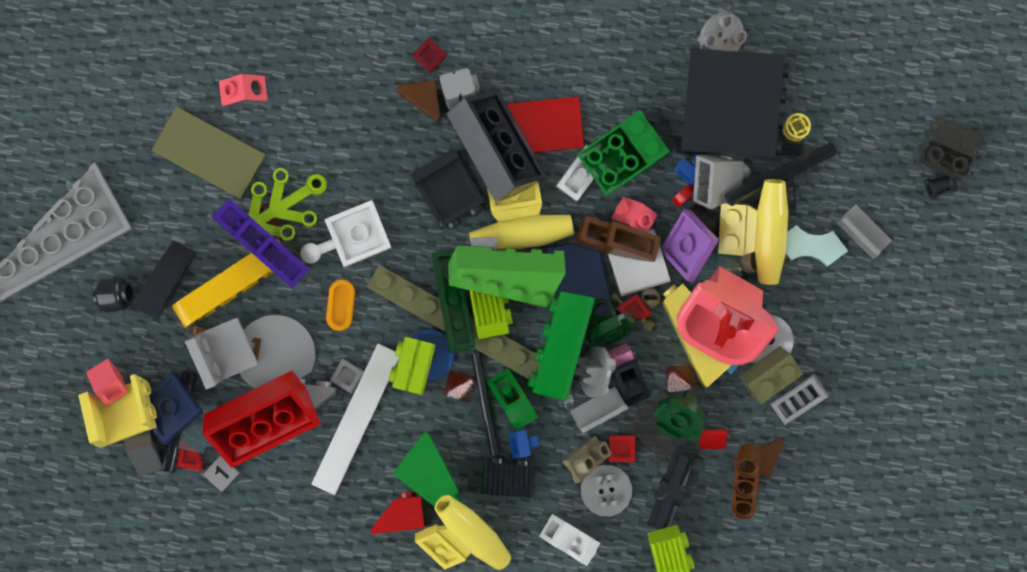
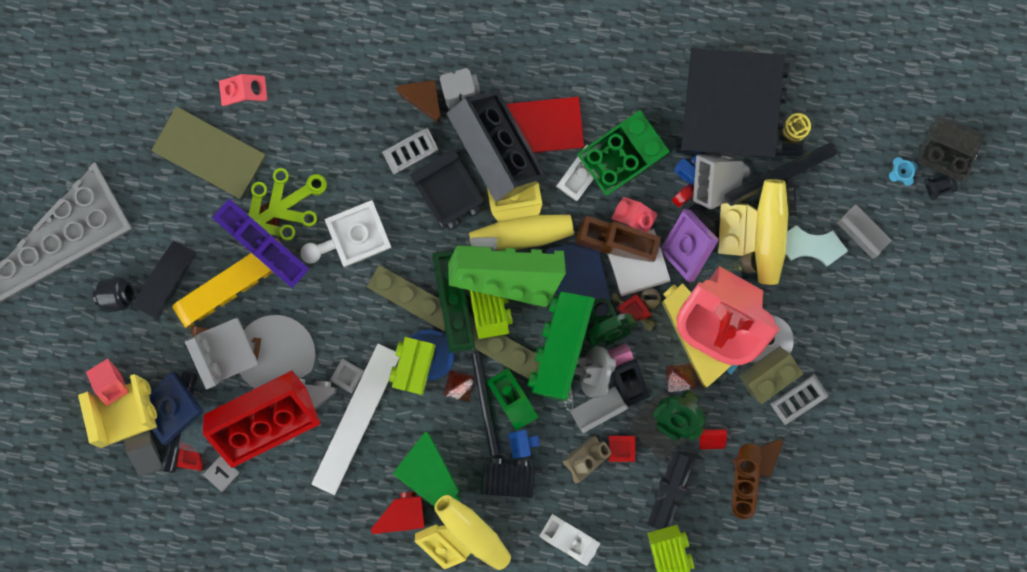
(340, 305): light orange tile -> none
(429, 55): dark red tile -> none
(433, 149): none -> light grey slope
(609, 502): light grey plate -> none
(730, 30): light grey plate -> none
(909, 167): none -> medium azure plate

